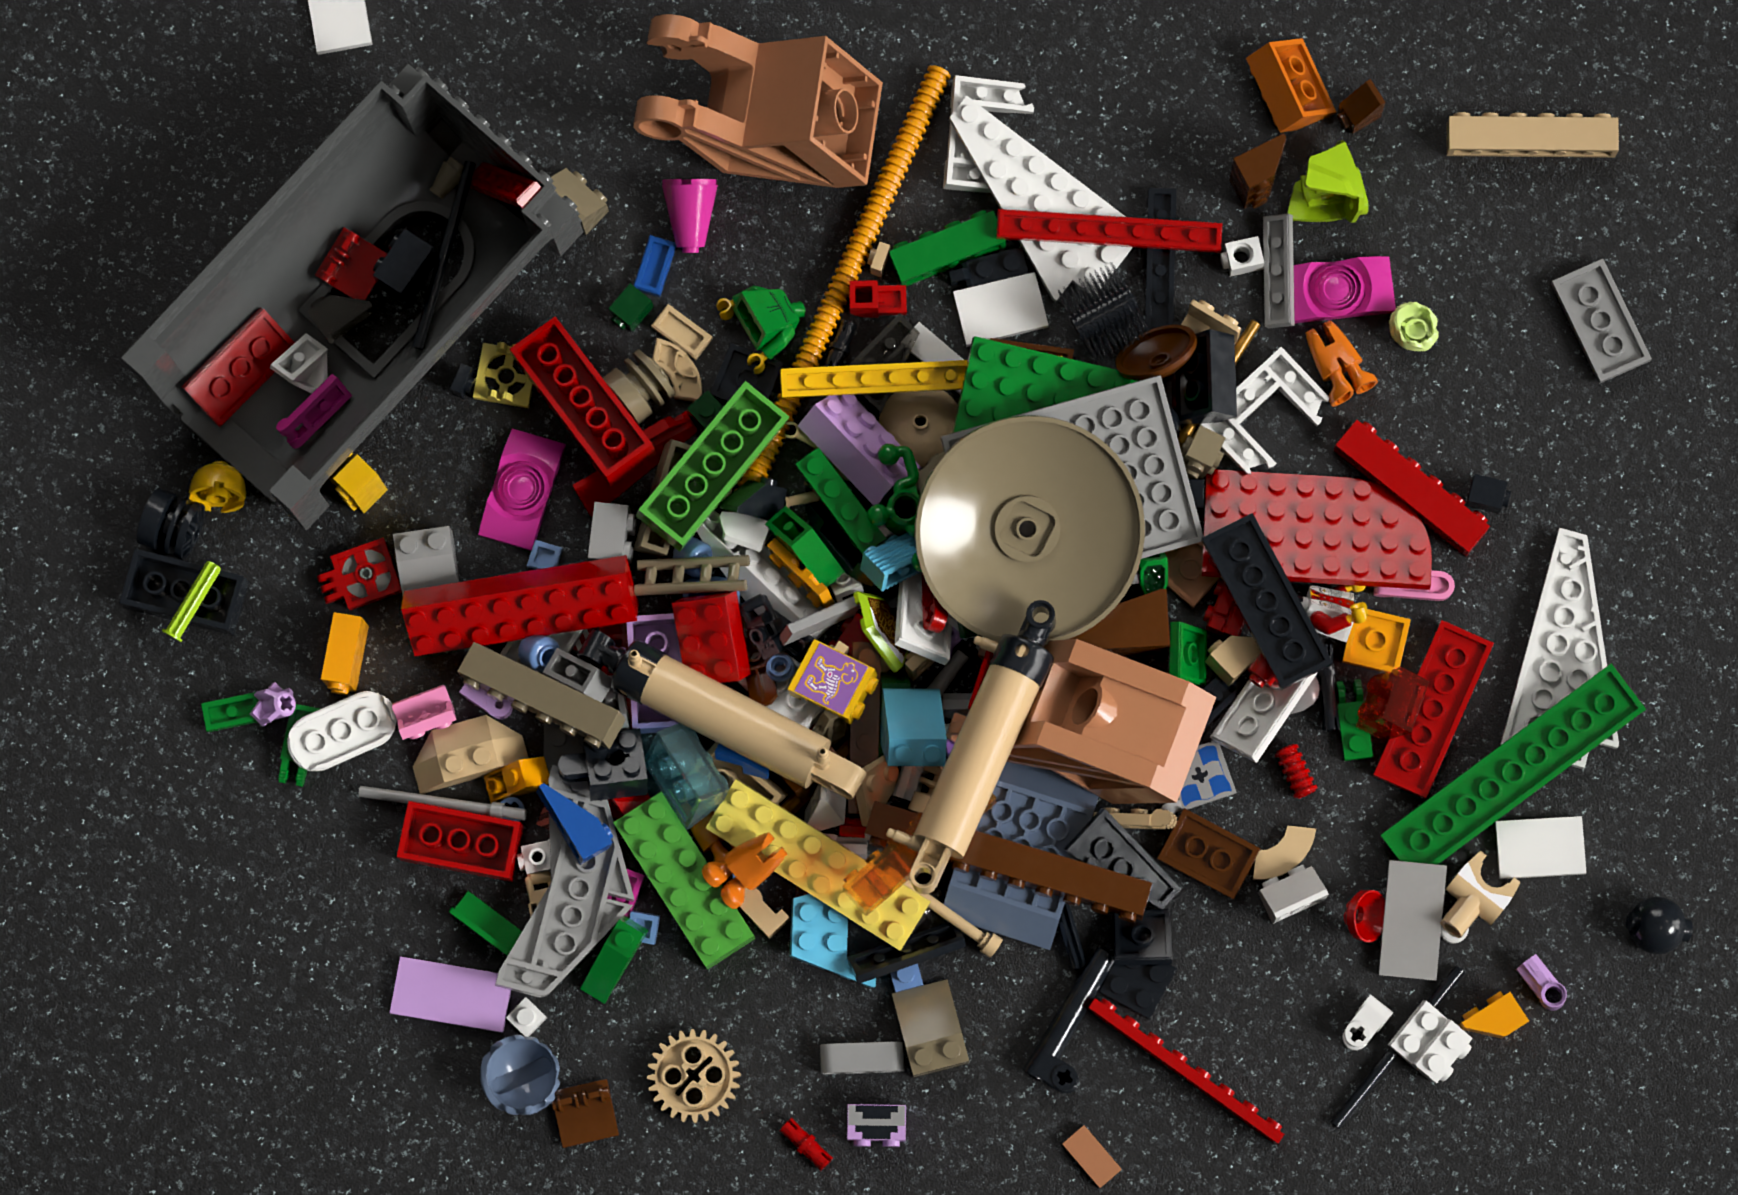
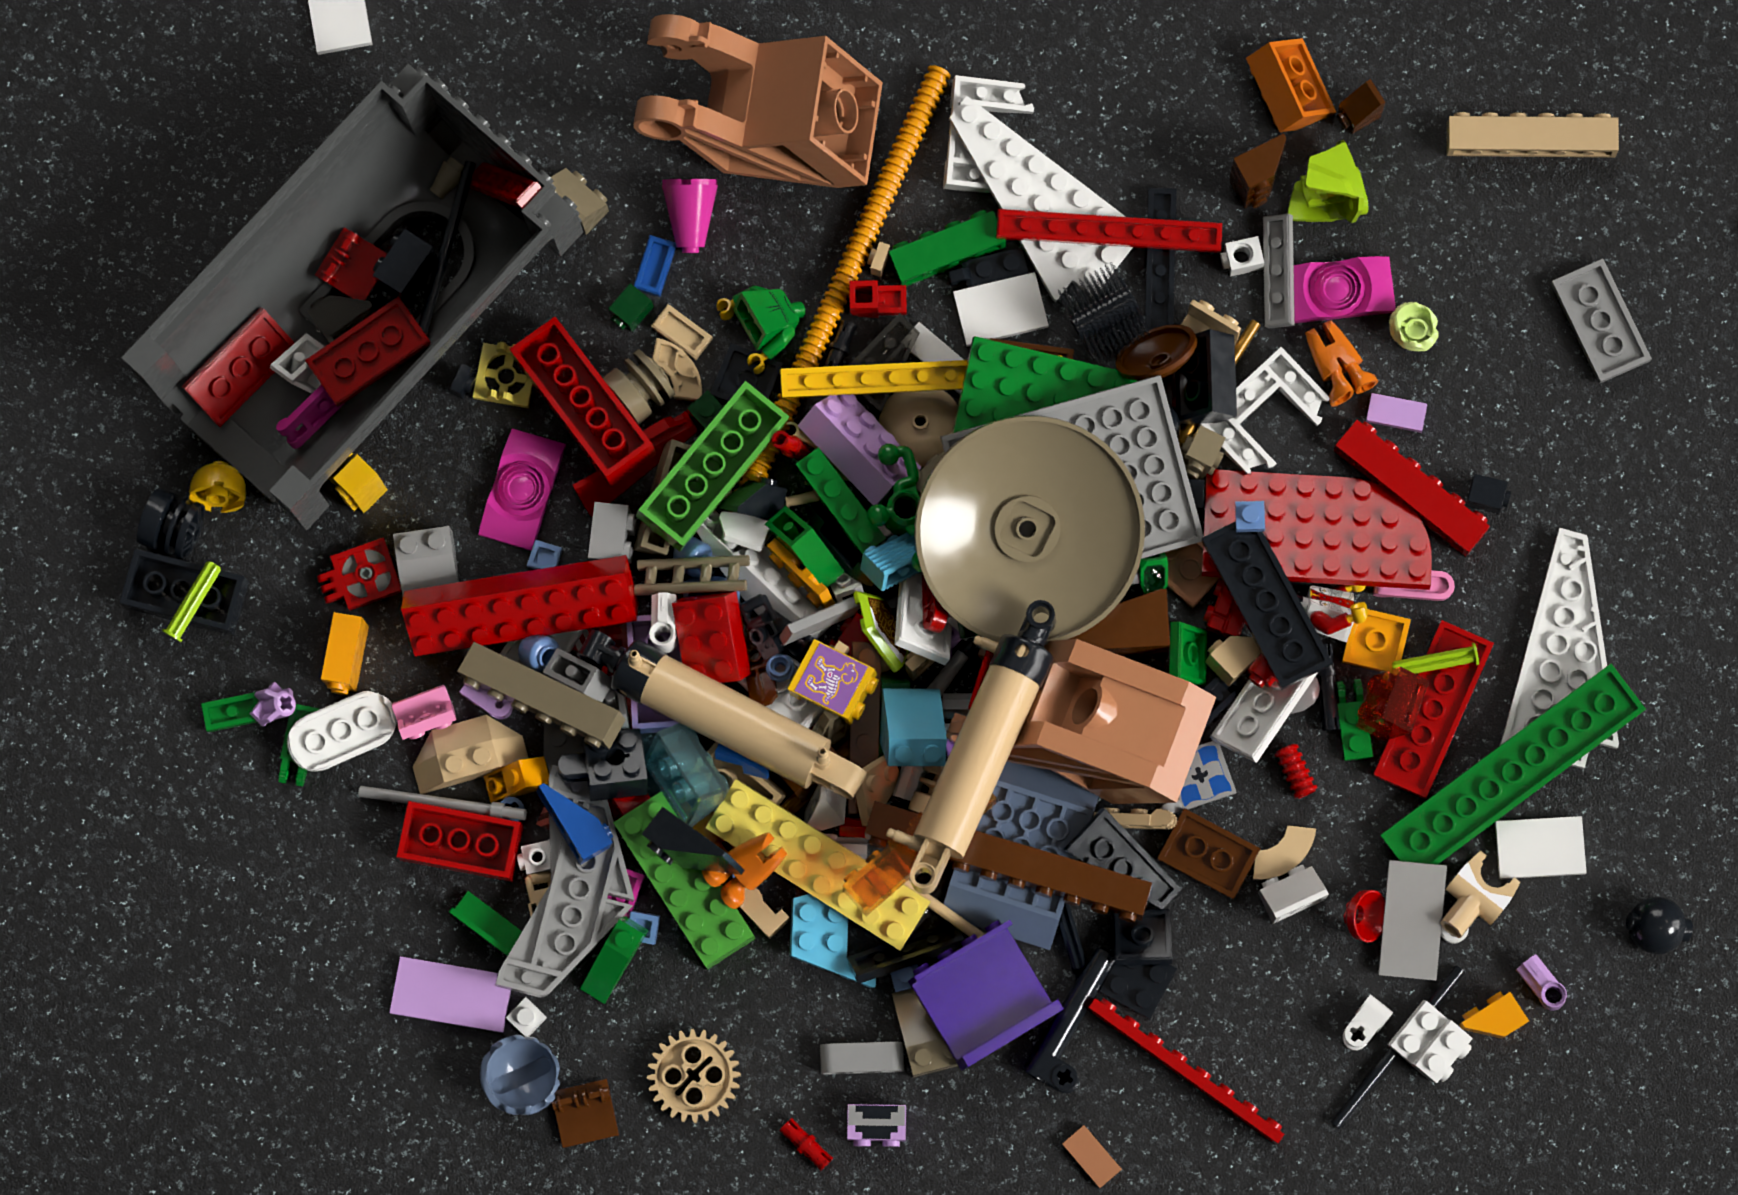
(368, 351): none -> red tile
(663, 621): none -> white piece
(685, 846): none -> black slope
(790, 445): none -> red pin
(982, 995): none -> dark purple panel
(1250, 516): none -> medium blue plate
(1396, 412): none -> lavender tile
(1439, 660): none -> lime axle

